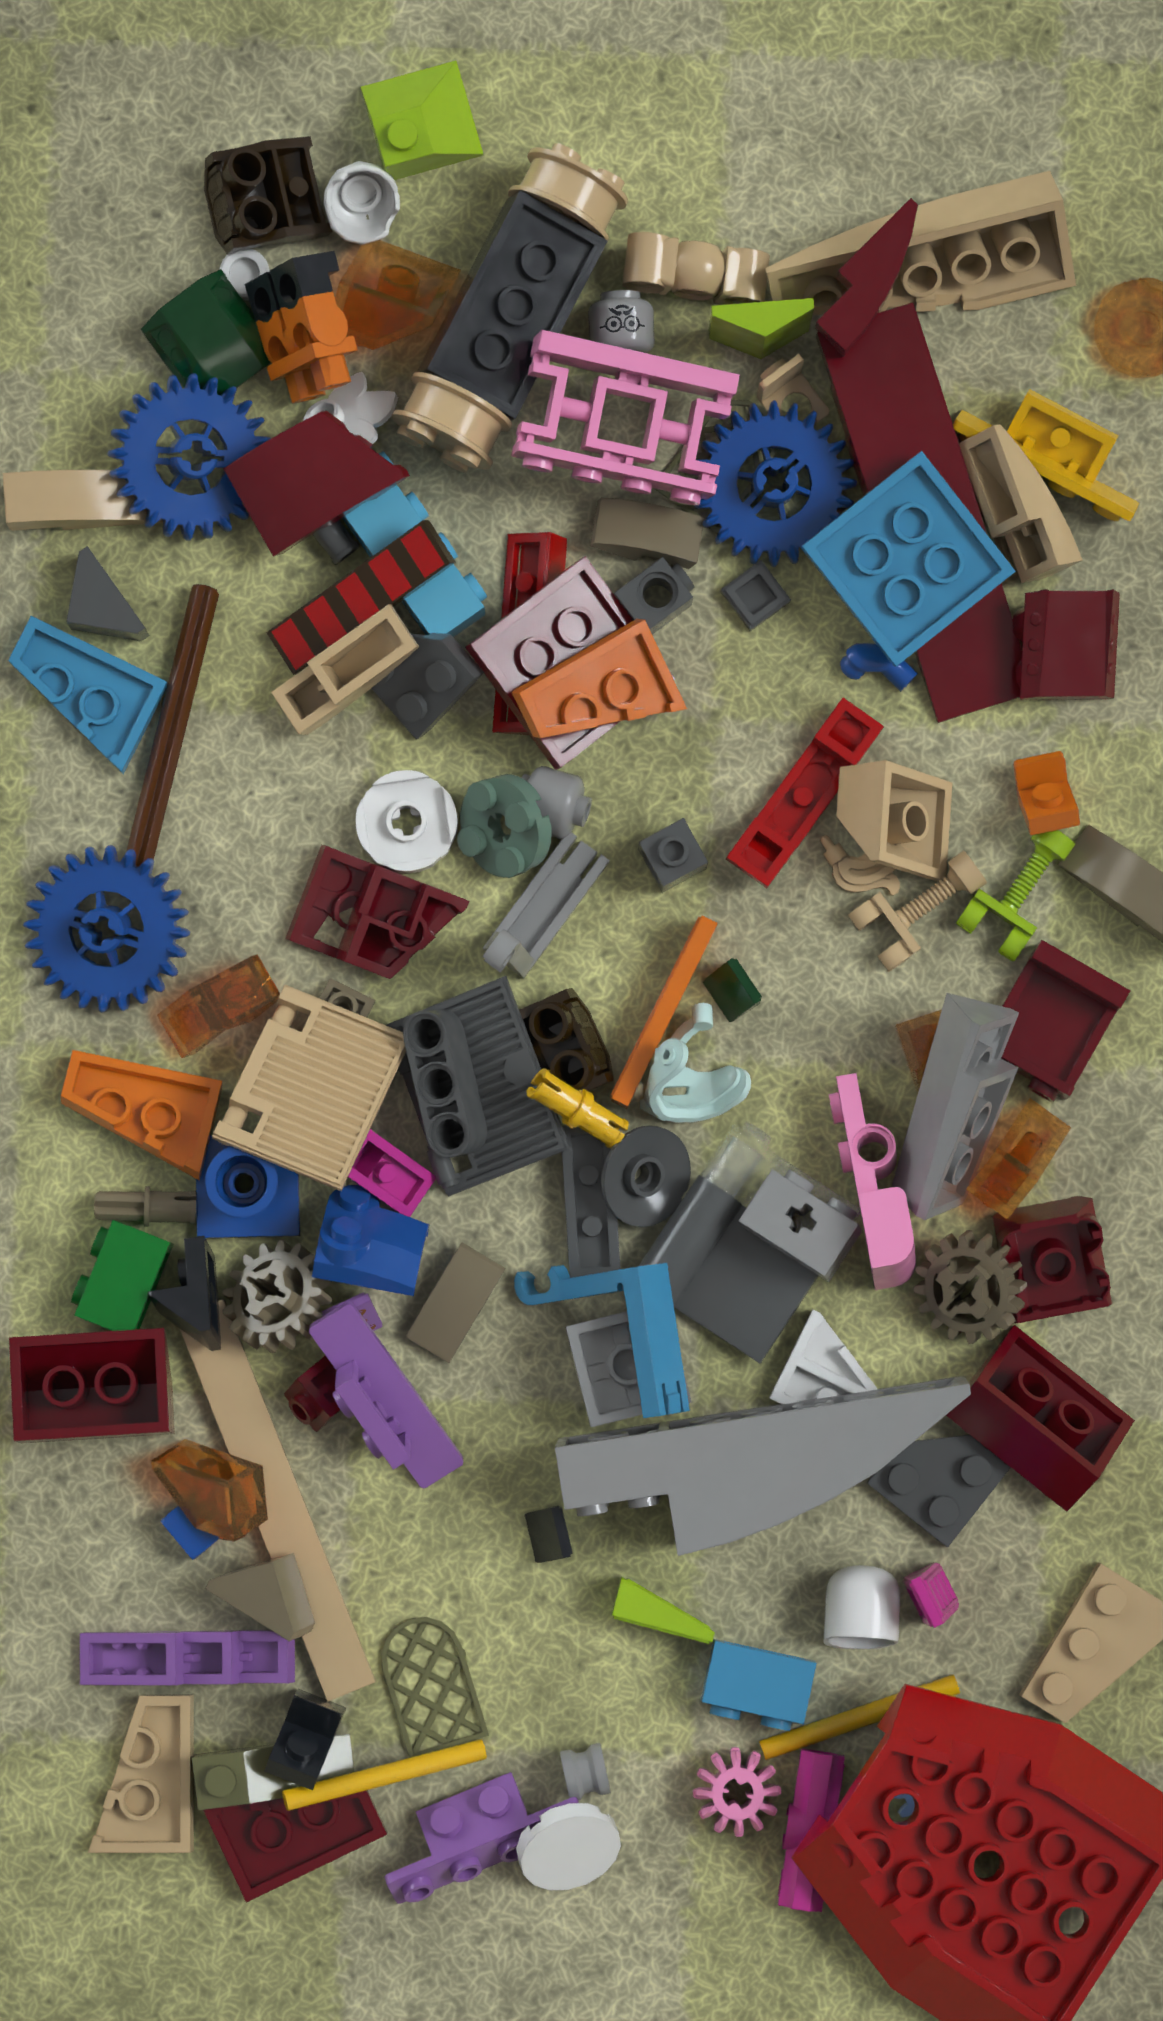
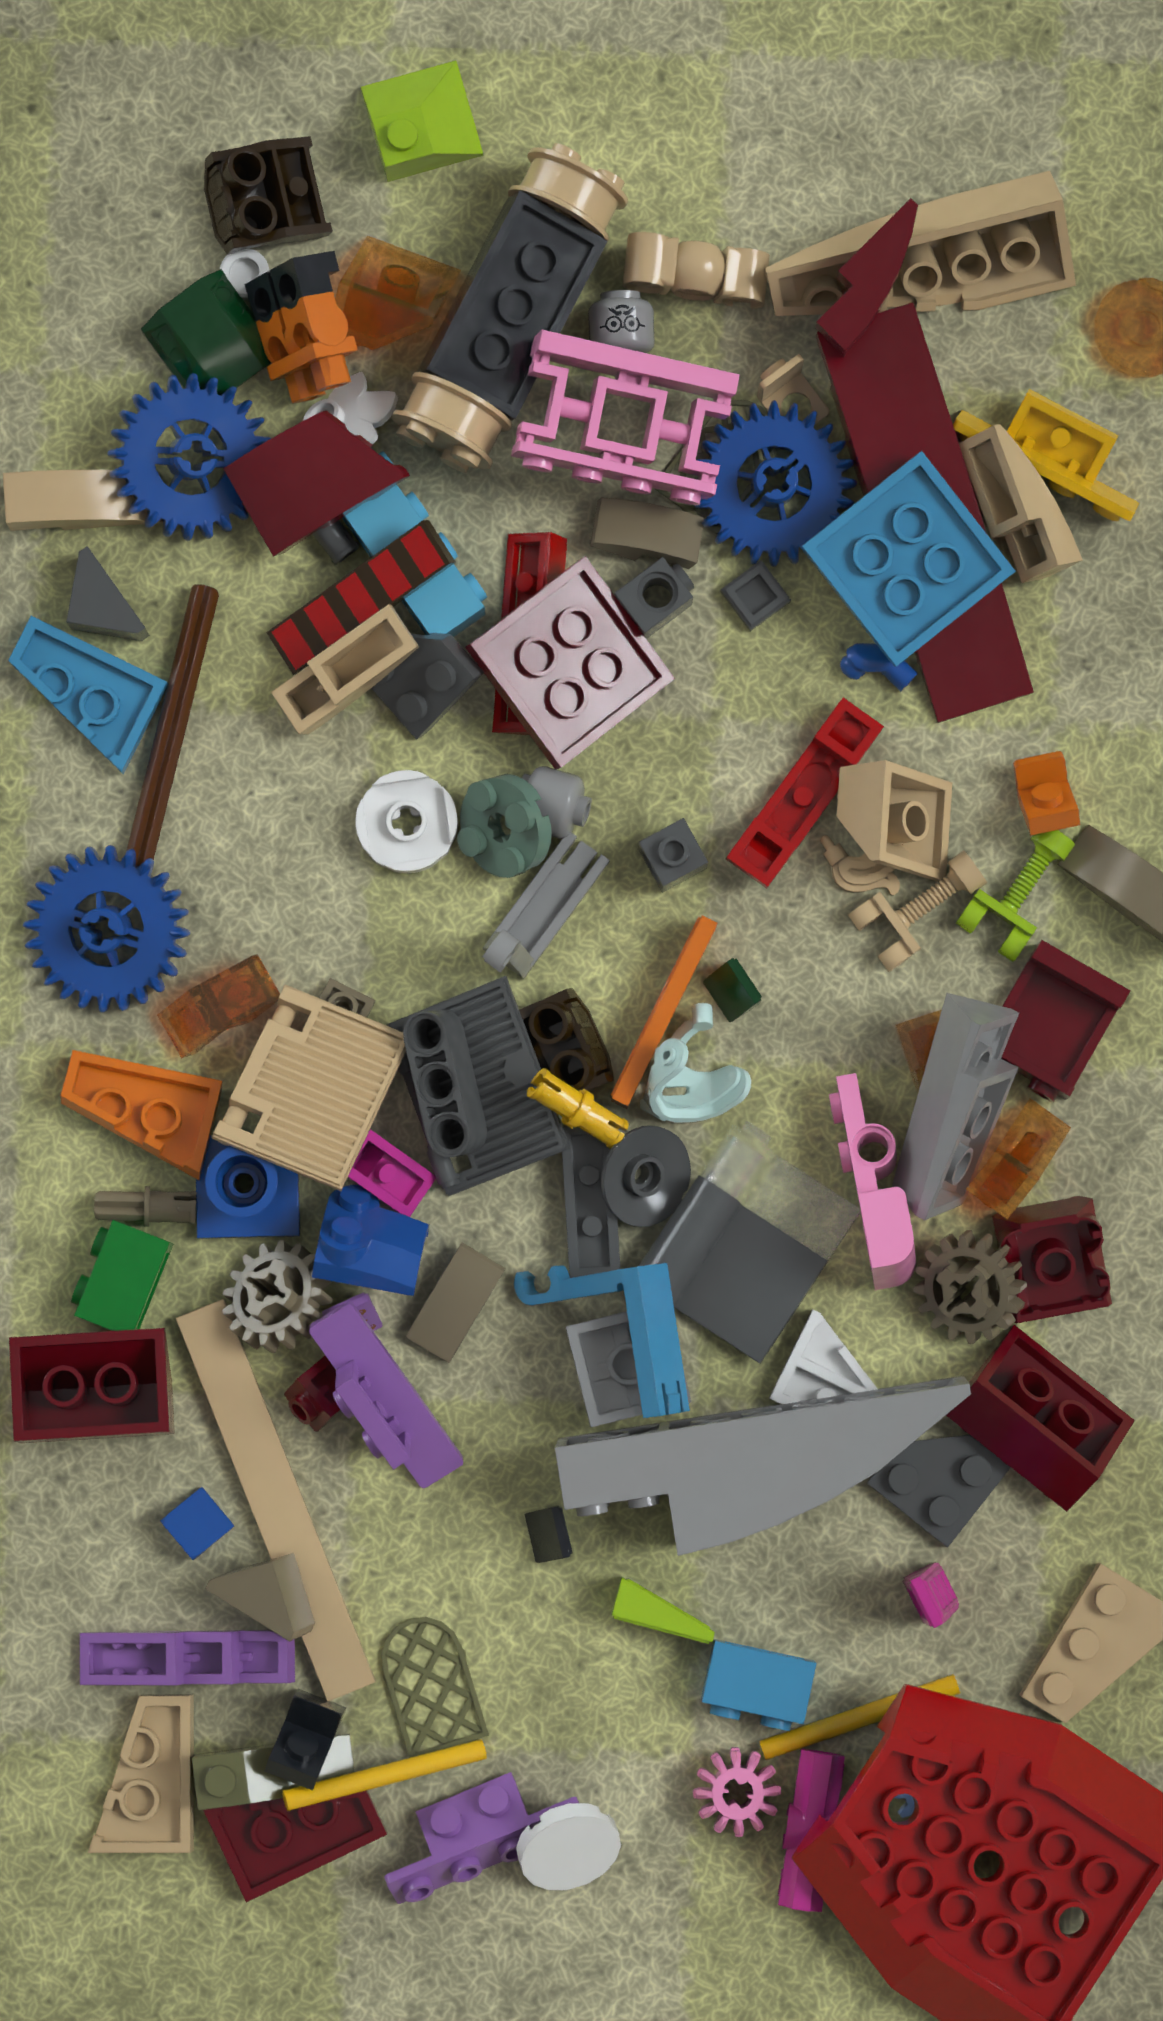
(194, 1303): black slope -> none
(214, 1488): clear orange slope -> none
(360, 191): white hair -> none
(388, 917): dark red slope -> none
(585, 1771): light grey wheel -> none
(601, 685): orange wing -> none
(760, 326): lime slope -> none
(771, 1220): light grey brick -> none
(862, 1609): white helmet -> none
(1067, 645): dark red slope -> none

